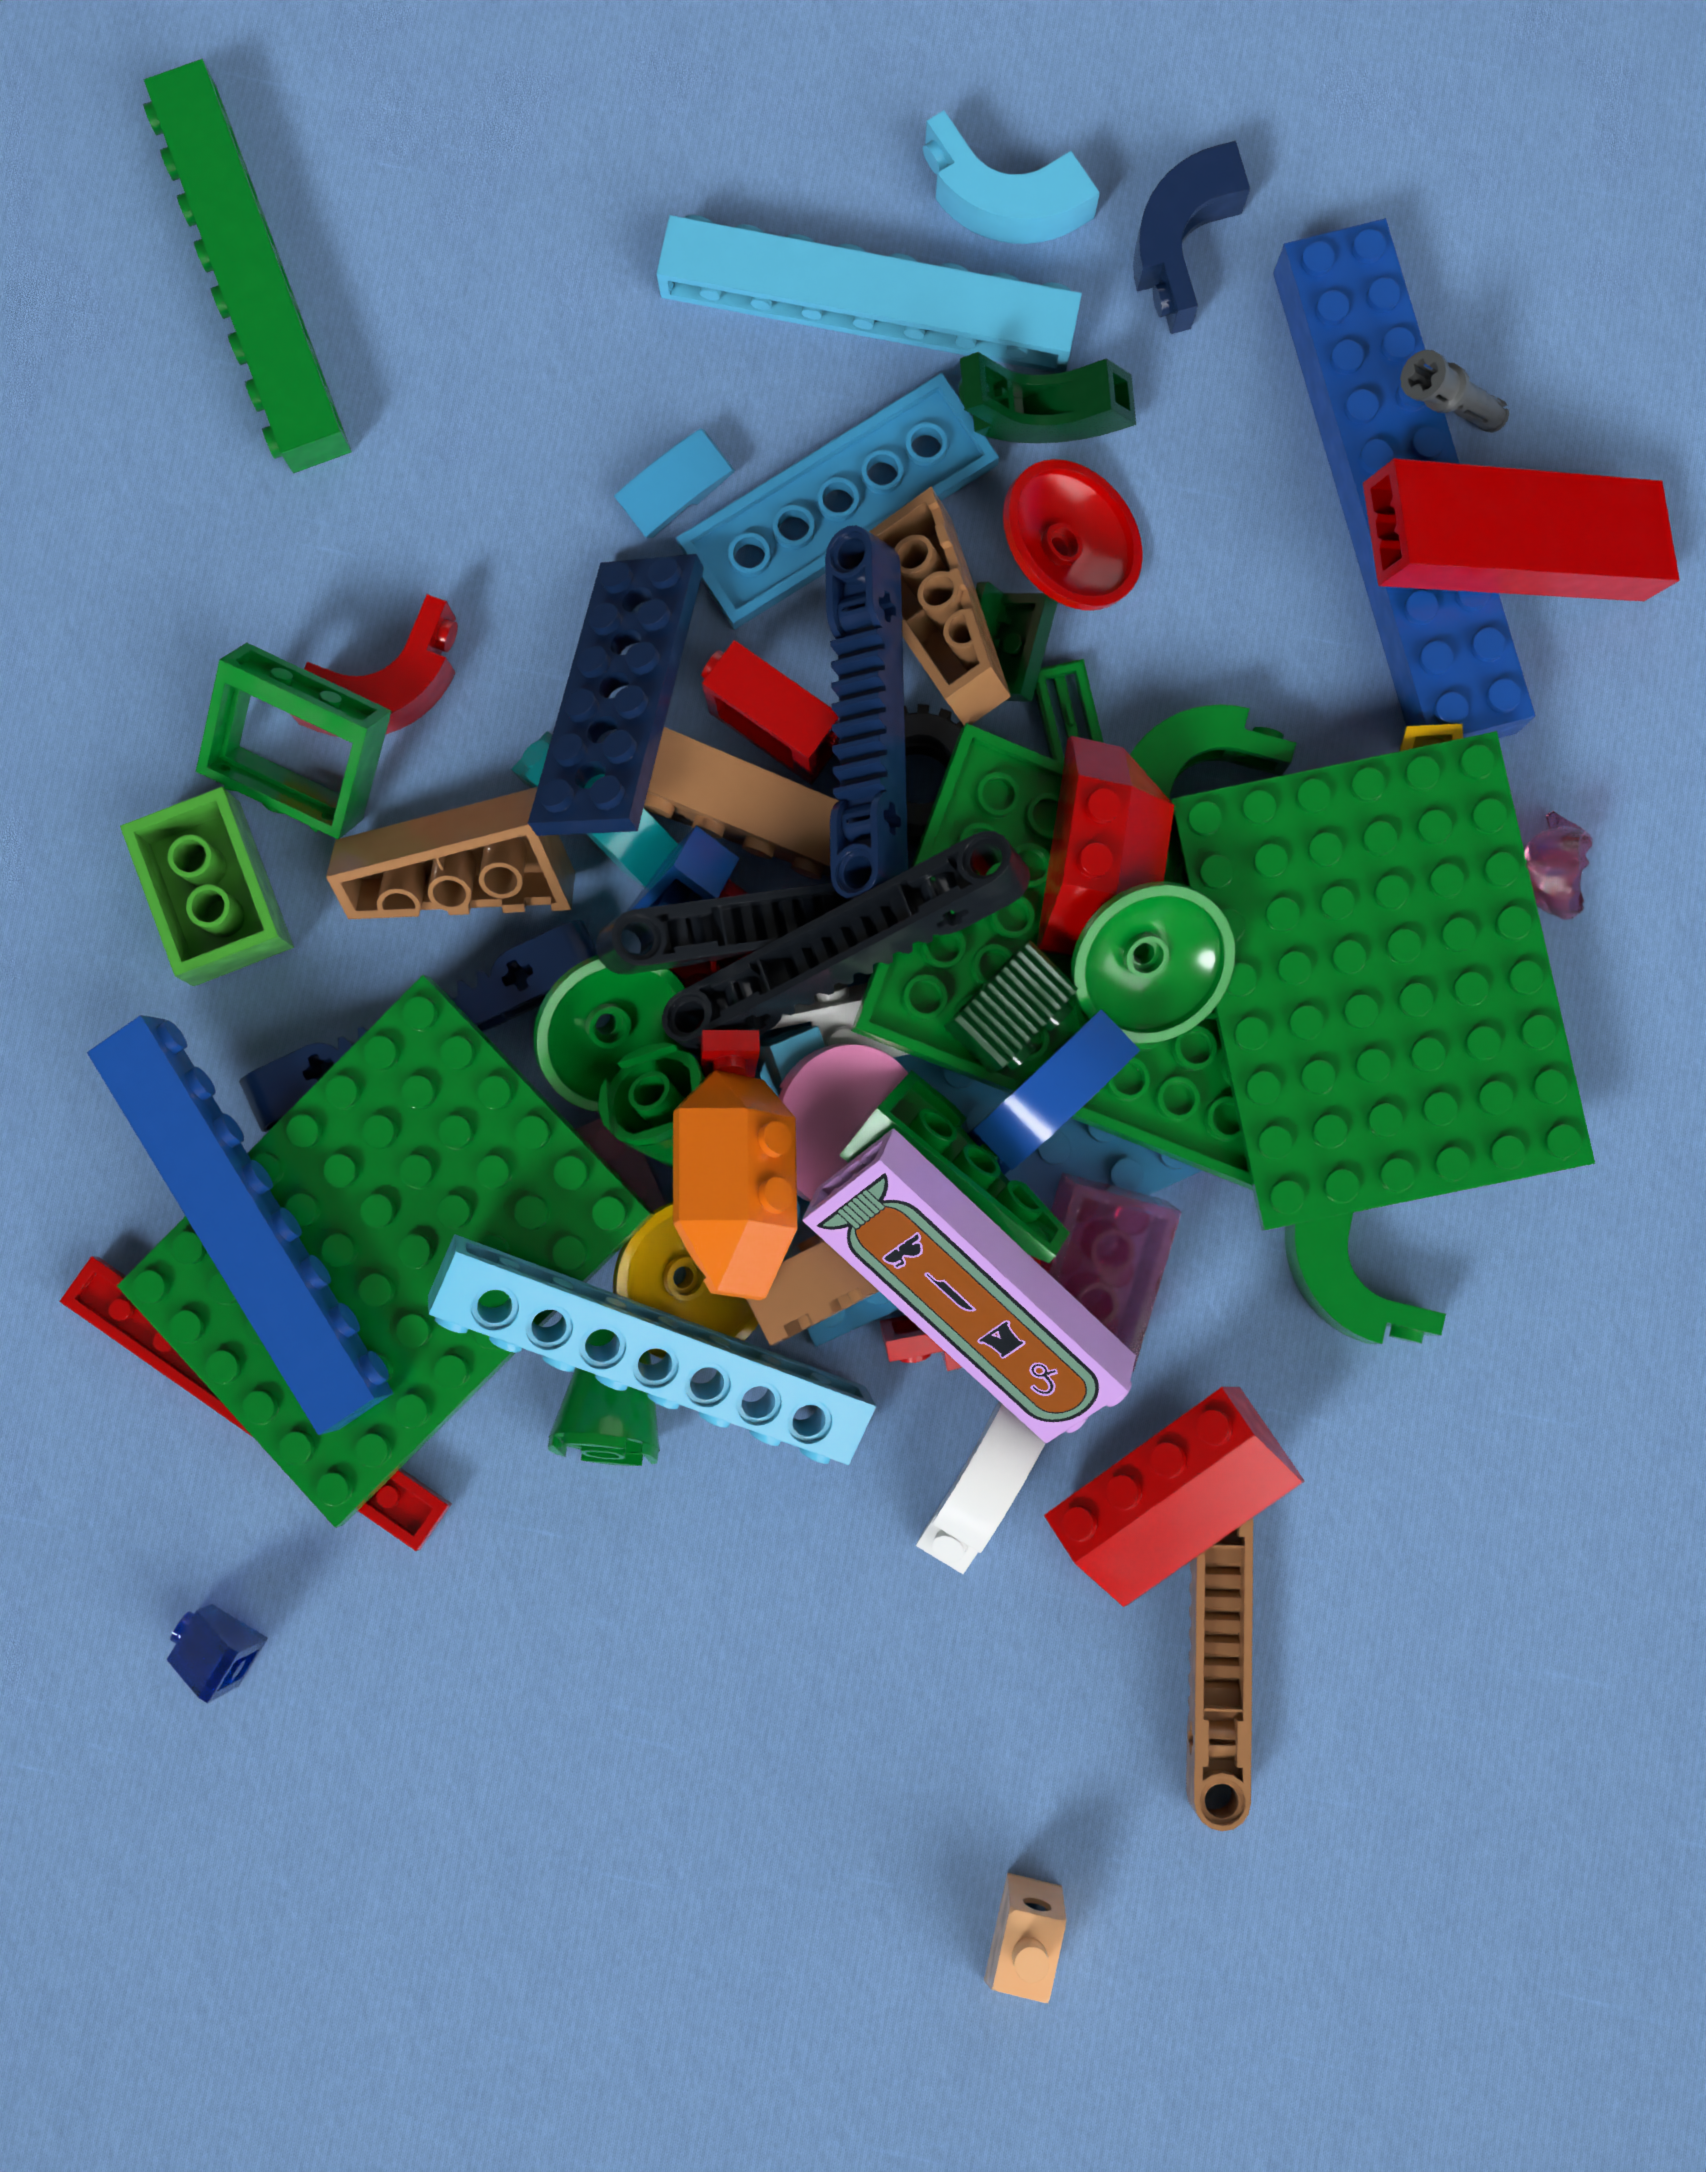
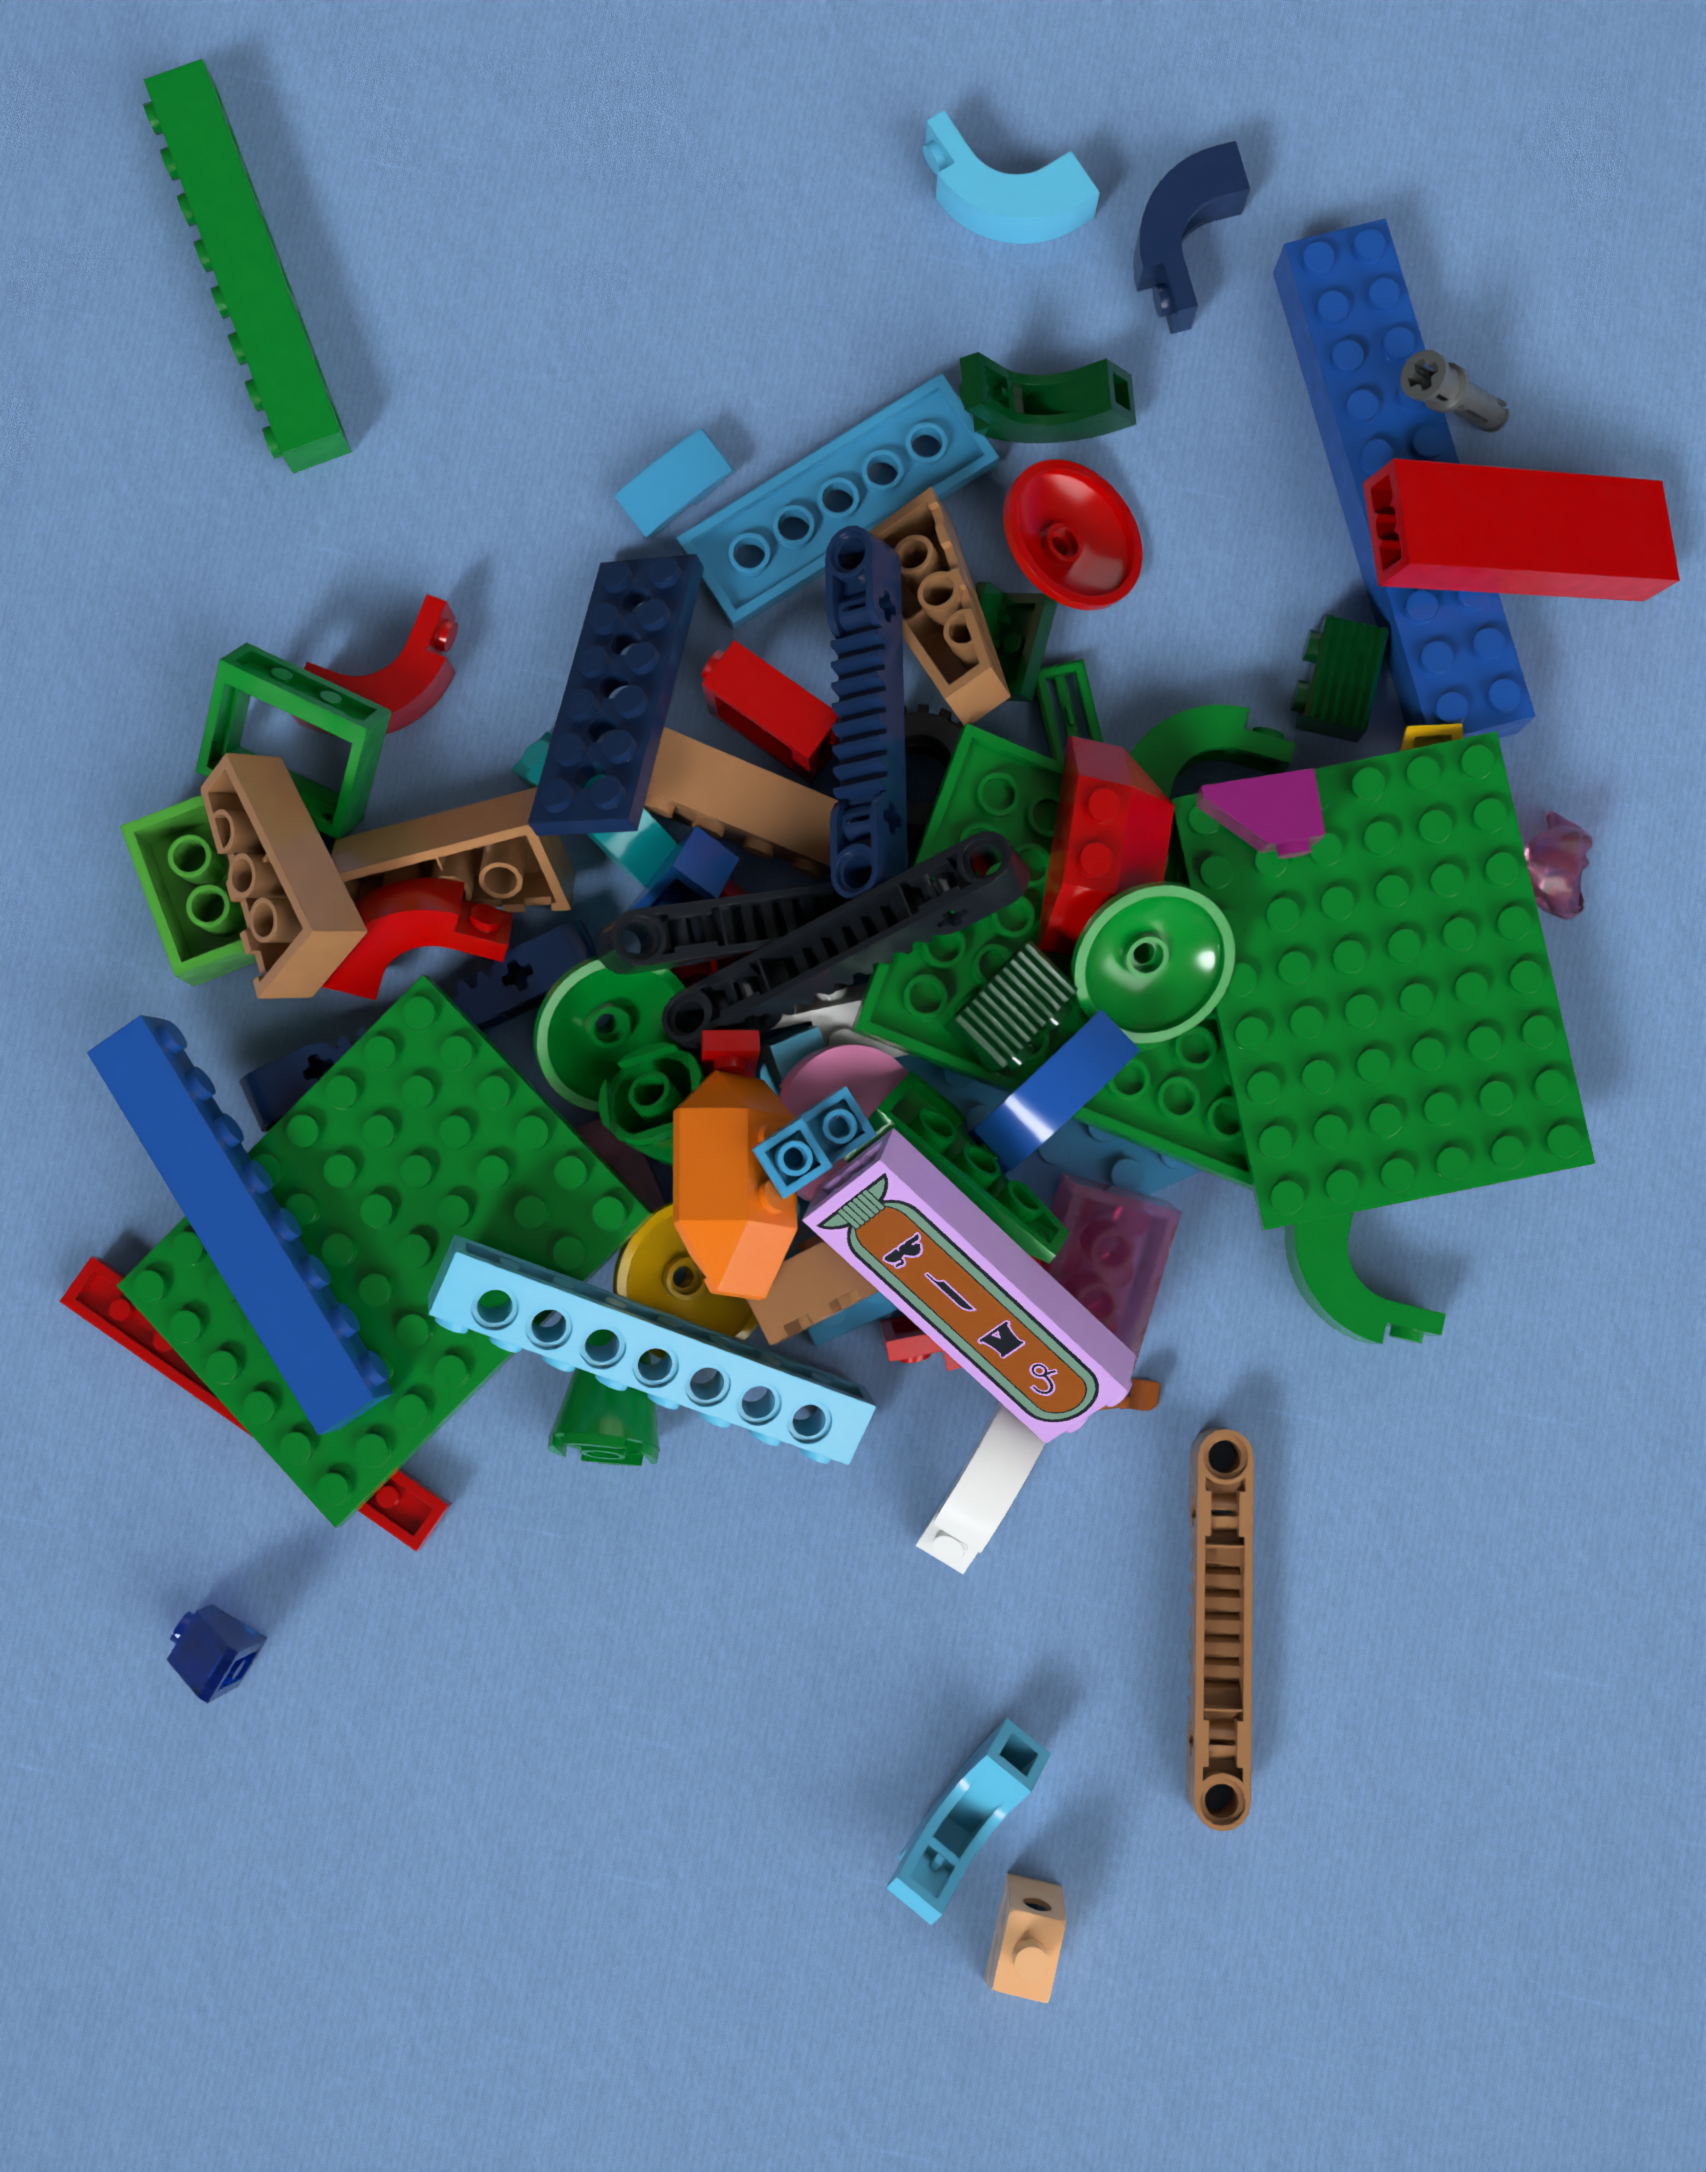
(281, 874): none -> medium nougat wedge
(415, 916): none -> red arch
(813, 1142): none -> dark azure slope
(867, 293): medium azure brick -> none
(964, 1817): none -> medium azure arch
(1143, 1396): none -> dark orange hand
(1174, 1496): red slope -> none
(1268, 811): none -> magenta slope
(1340, 678): none -> dark green brick

